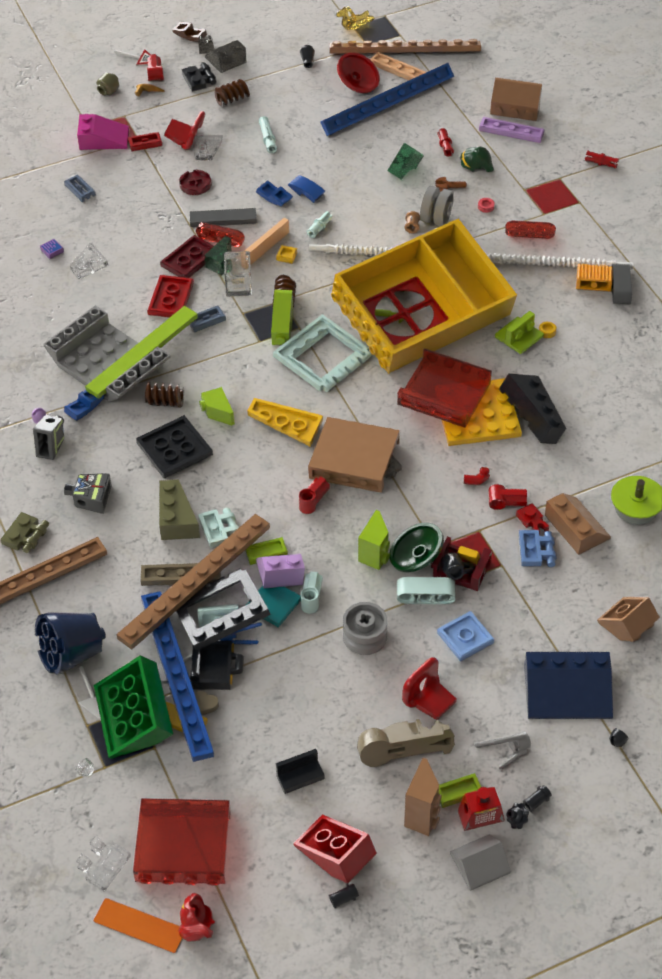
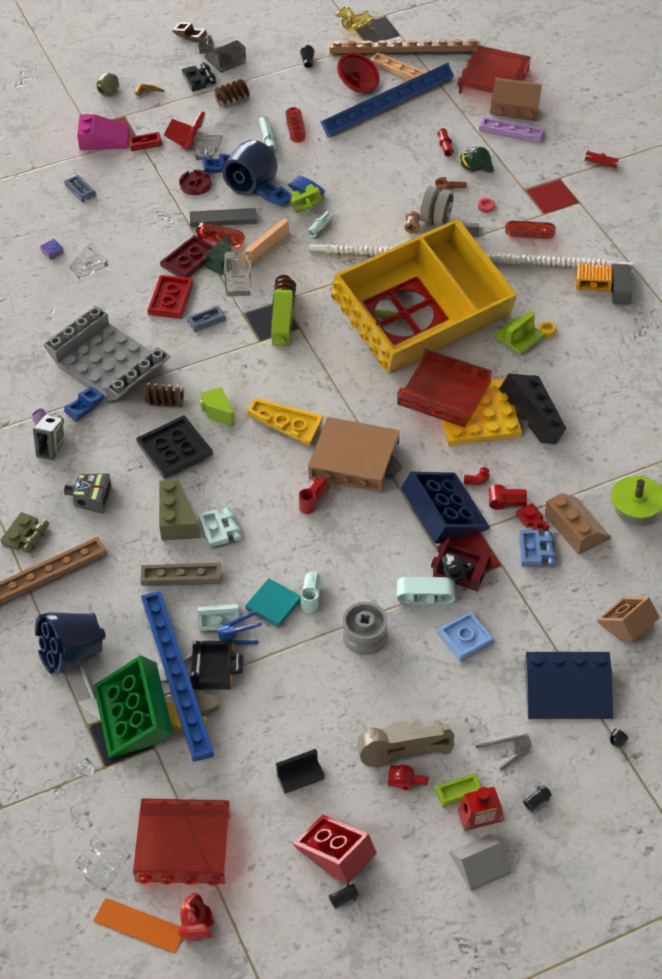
(142, 59): piece -> none
(154, 68): red piece -> none
(155, 339): lime tile -> none
(192, 581): medium nougat plate -> none
(214, 165): none -> blue slope
(229, 623): hinge -> none
(248, 160): none -> dark blue piece
(268, 548): lime tile -> none
(281, 570): lavender slope -> none
(286, 254): yellow tile -> none
(295, 124): none -> clear red plate
(306, 199): none -> lime hips
(308, 337): light aqua hinge -> none
(374, 542): lime slope -> none
(404, 777): none -> red piece
(405, 160): clear green arch -> none
(416, 547): dark green dish -> none
(422, 800): medium nougat slope -> none
(434, 697): red piece -> none
(443, 505): none -> dark blue slope
(469, 555): yellow tile -> none
(473, 228): none -> dark grey slope
(490, 63): none -> clear red panel
(517, 815): black plant -> none

